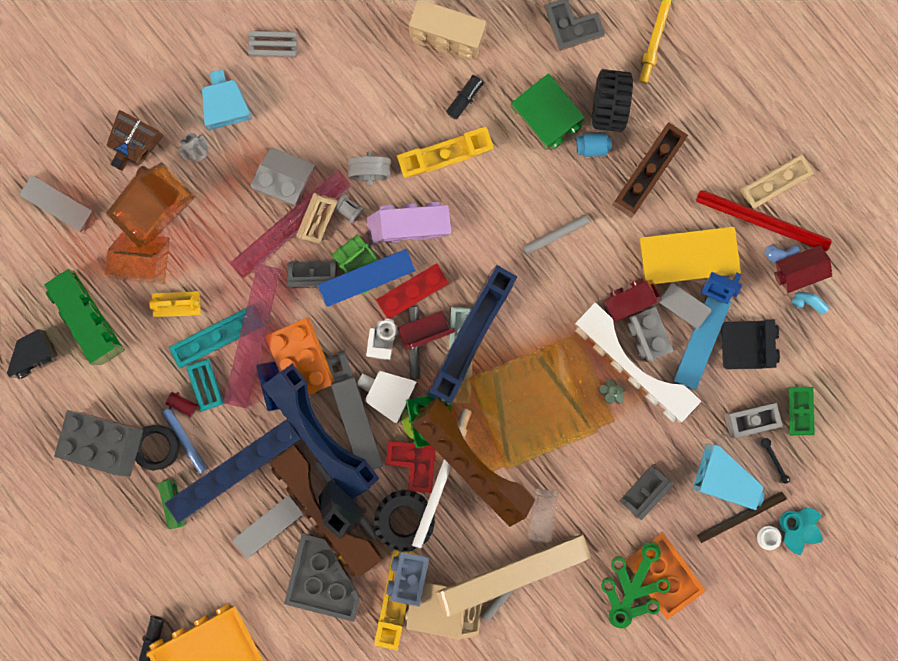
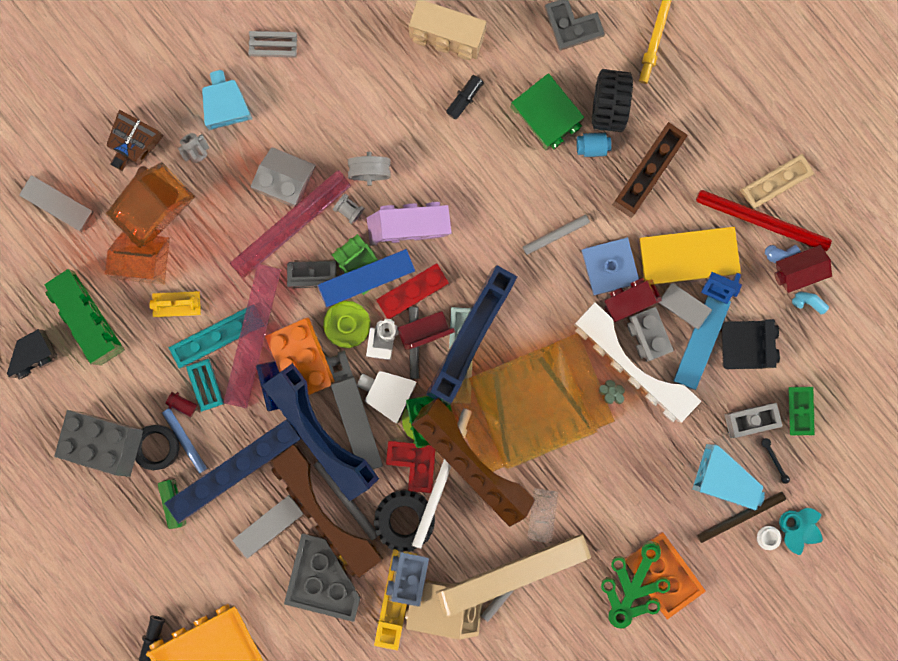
(313, 217): tan tile -> none
(339, 510): black slope -> none
(346, 324): none -> lime tile
(445, 153): yellow slope -> none
(610, 266): none -> medium blue plate
(646, 492): dark grey hinge -> none

